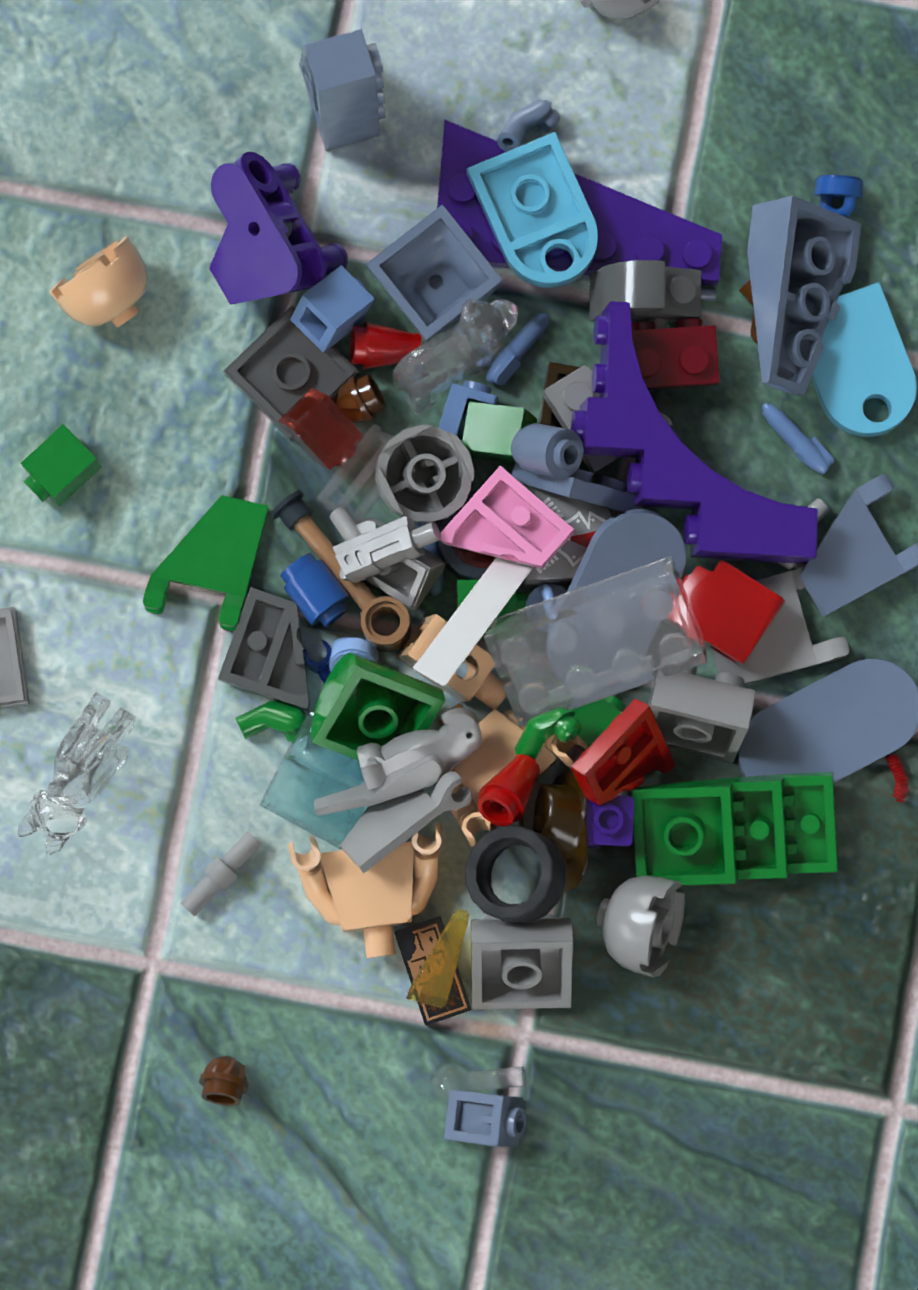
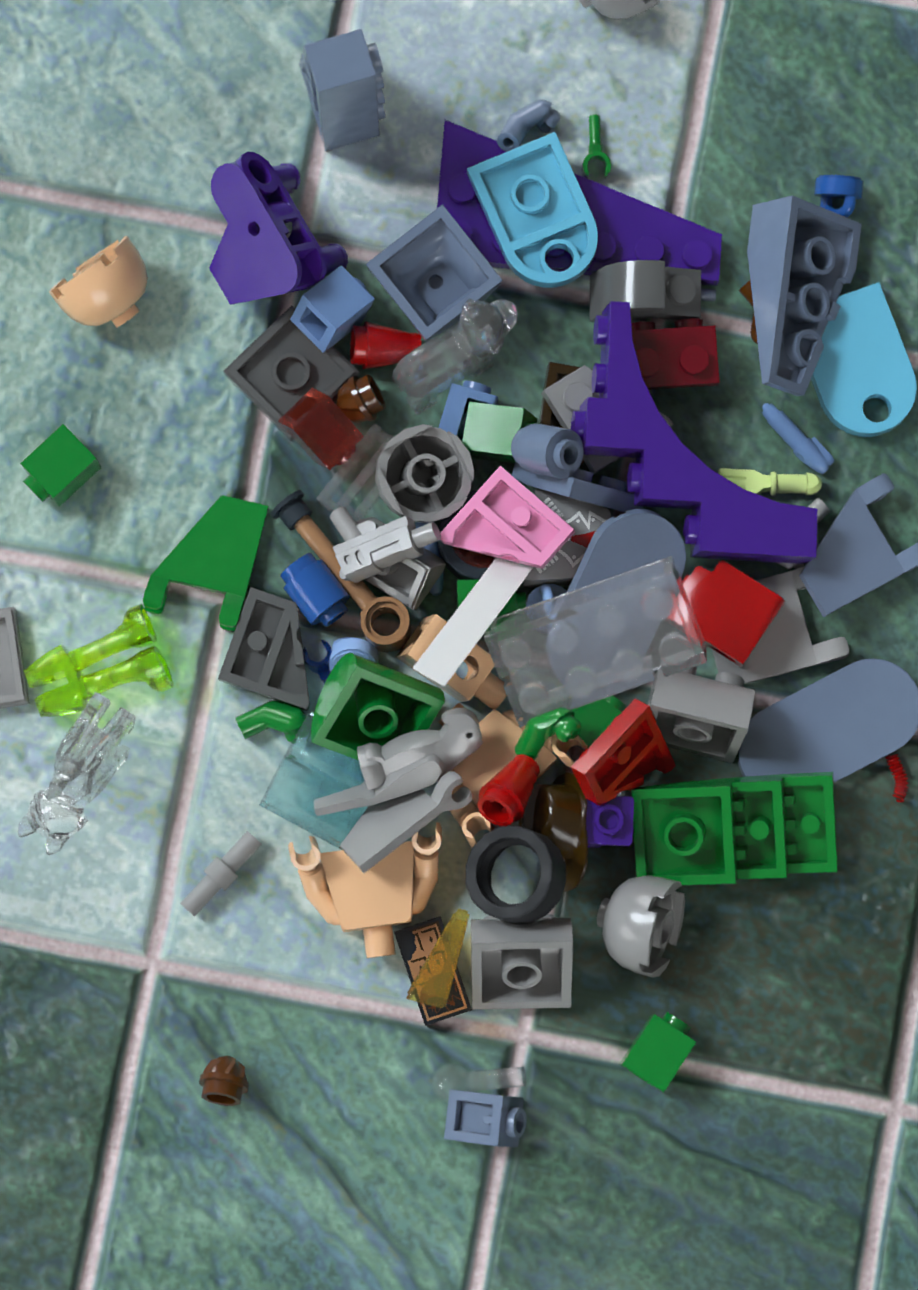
(58, 663): none -> clear neon green piece
(509, 357): medium blue piece -> none
(595, 147): none -> green hand
(659, 1050): none -> green brick
(775, 483): none -> yellowish green piece

